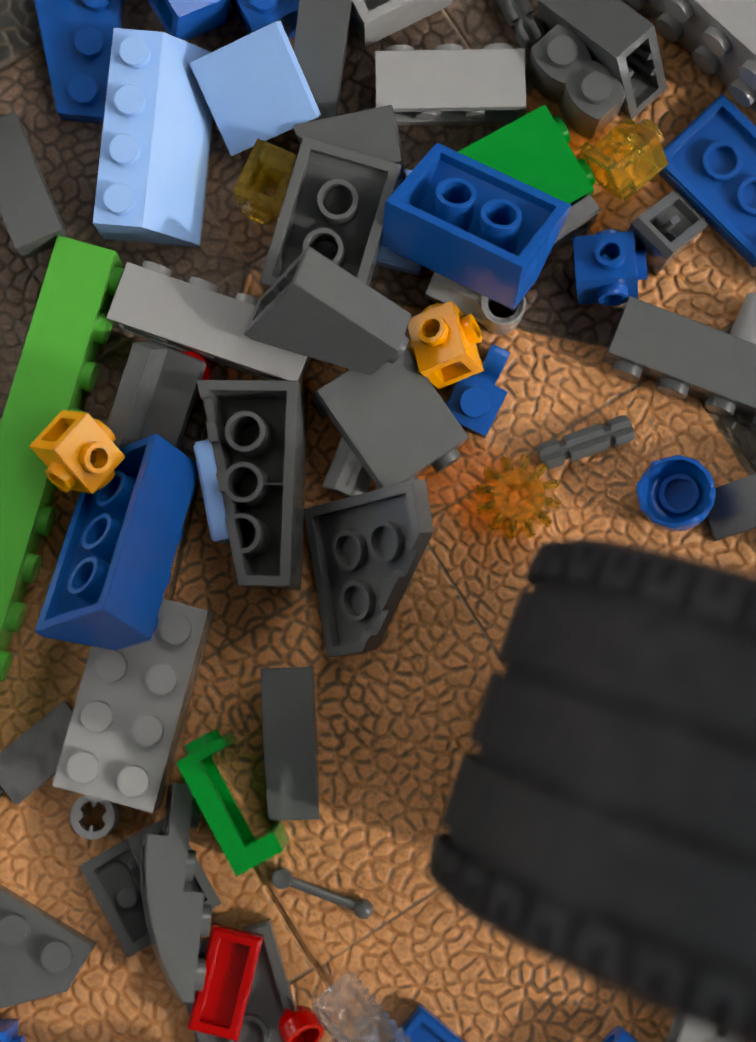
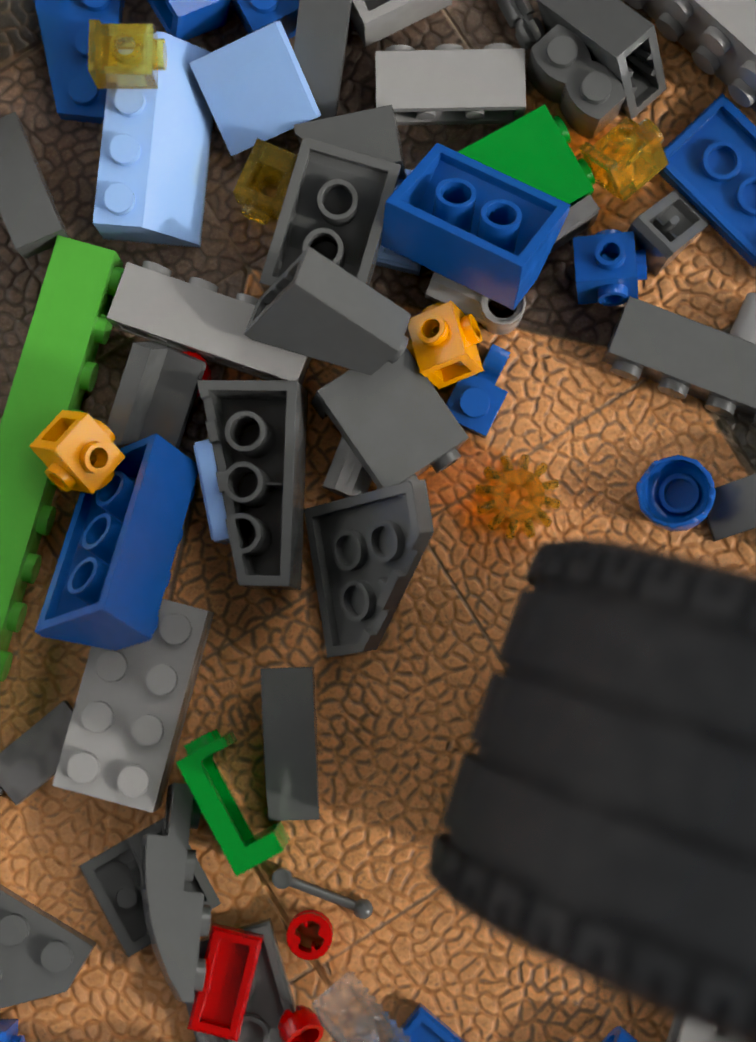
(79, 812): light grey bush -> none
(128, 71): none -> clear yellow brick
(294, 937): none -> red bush
(586, 442): dark grey axle -> none

